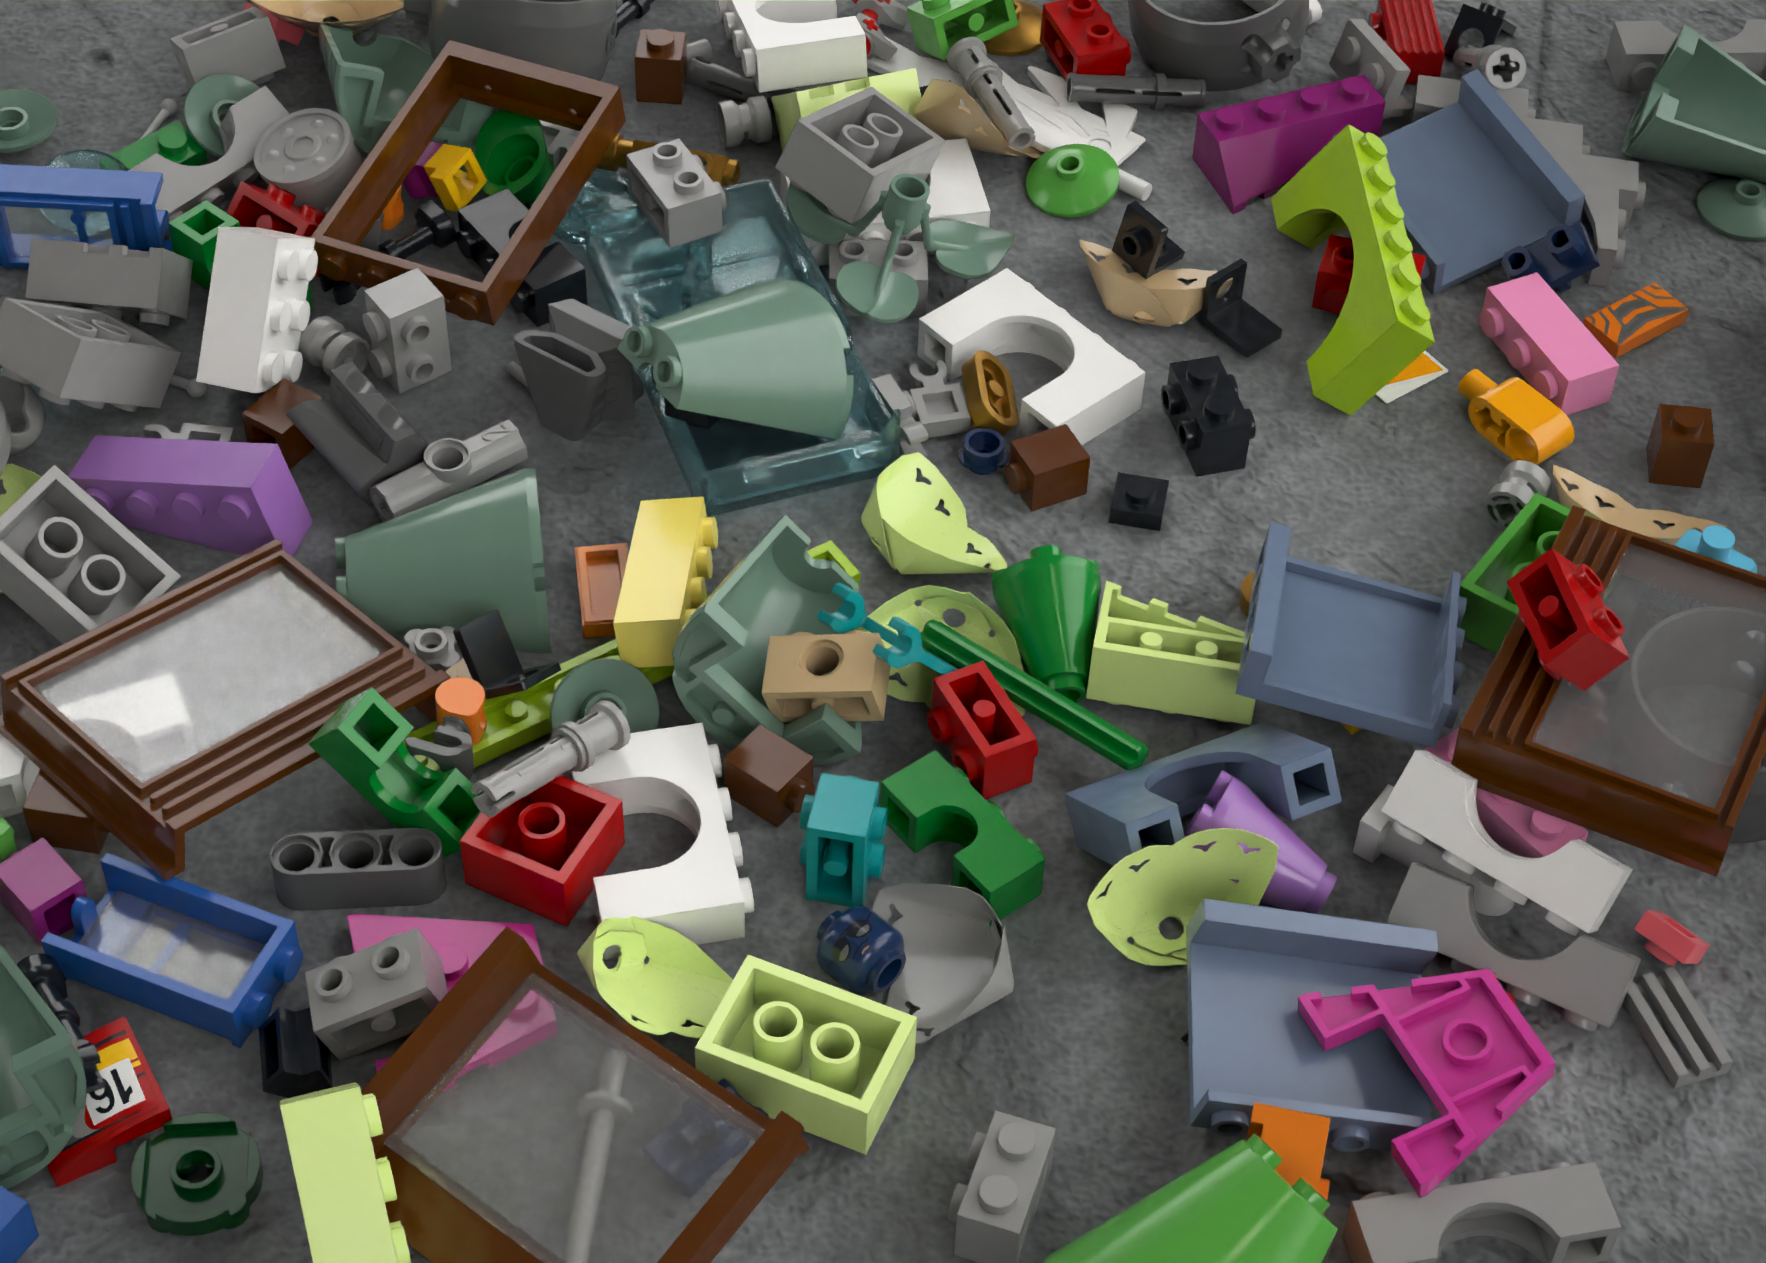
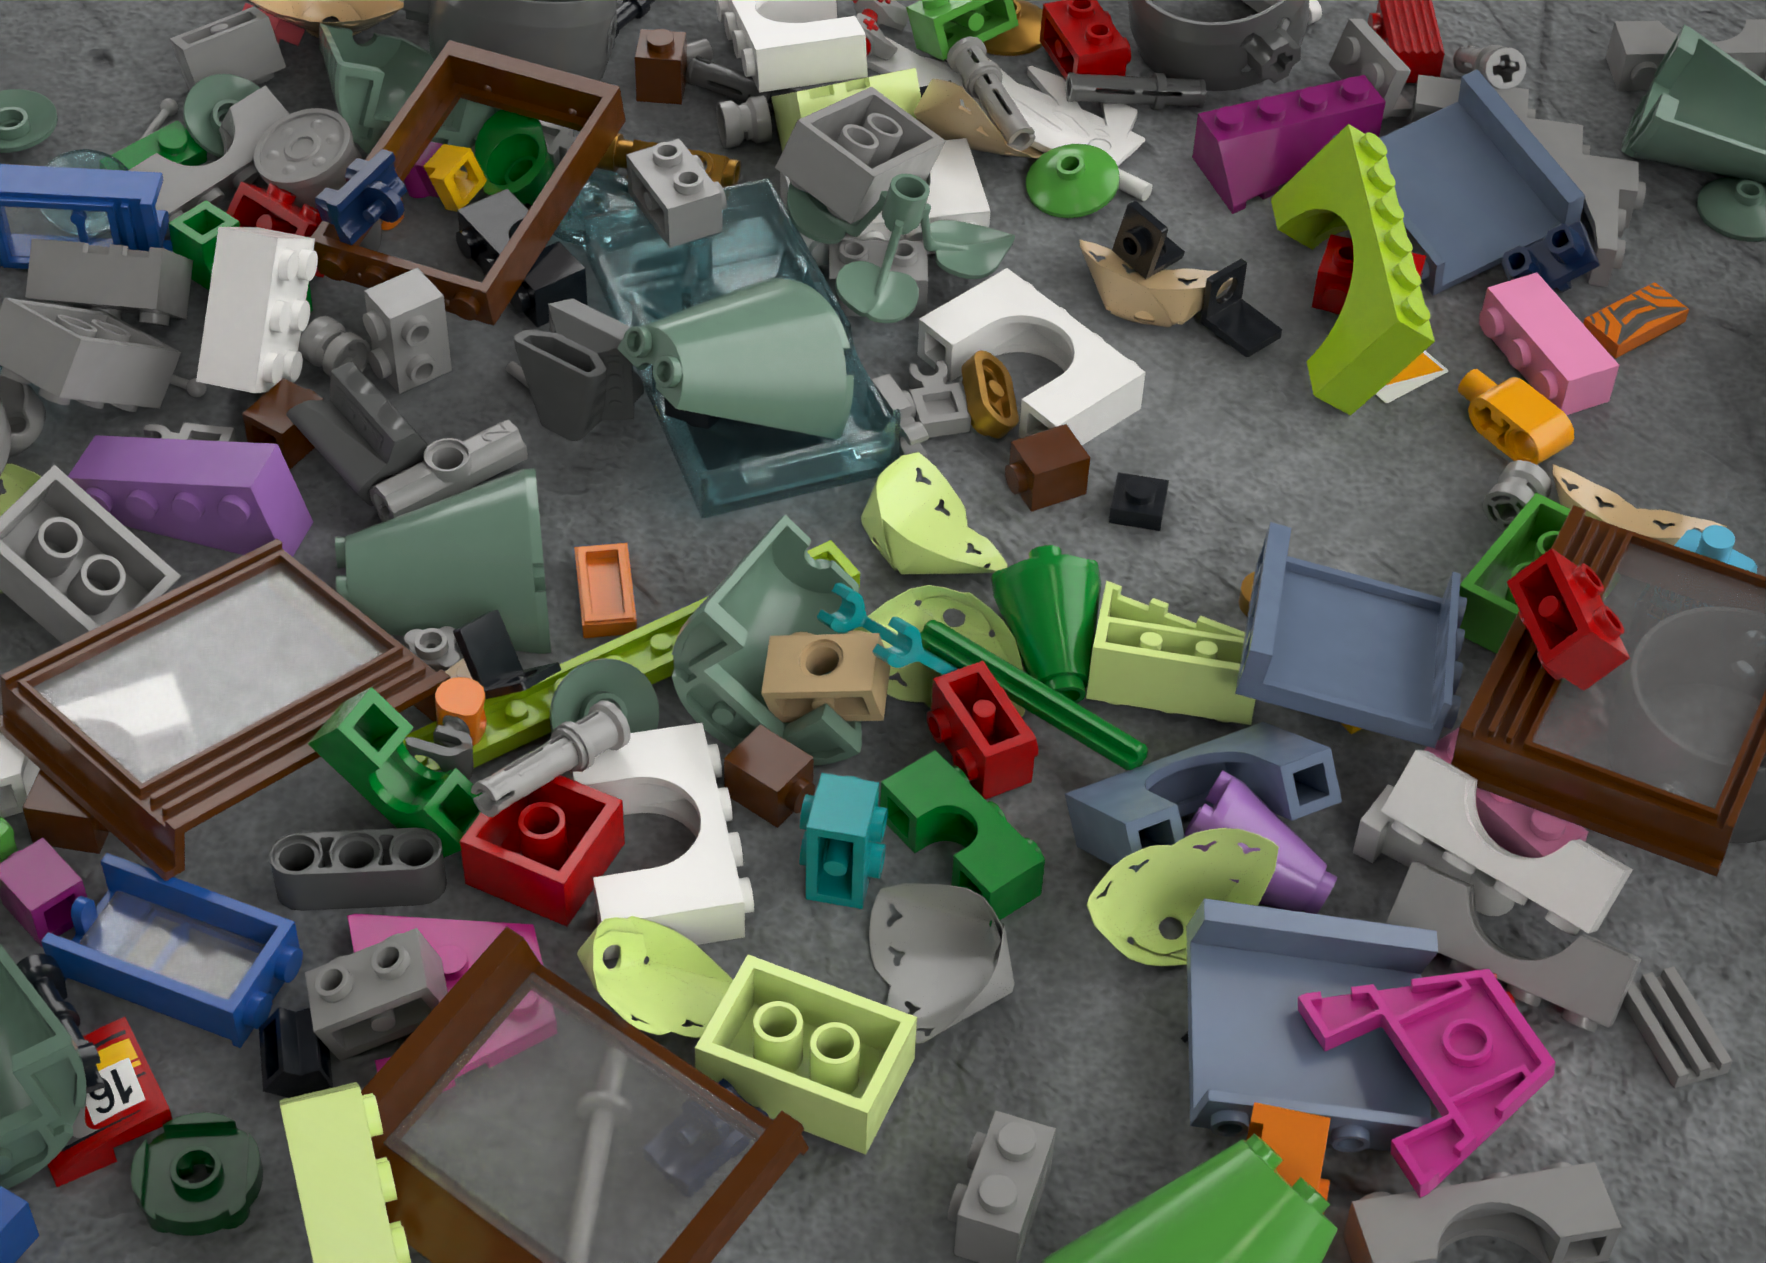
(369, 195): none -> dark blue hips
(433, 227): black piece -> none
(663, 578): light yellow brick -> none
(860, 950): dark blue head -> none
(983, 451): dark blue plate -> none
(1208, 415): black brick -> none
(1486, 19): black bracket -> none
(1670, 940): coral plate -> none
(1680, 445): reddish brown brick -> none

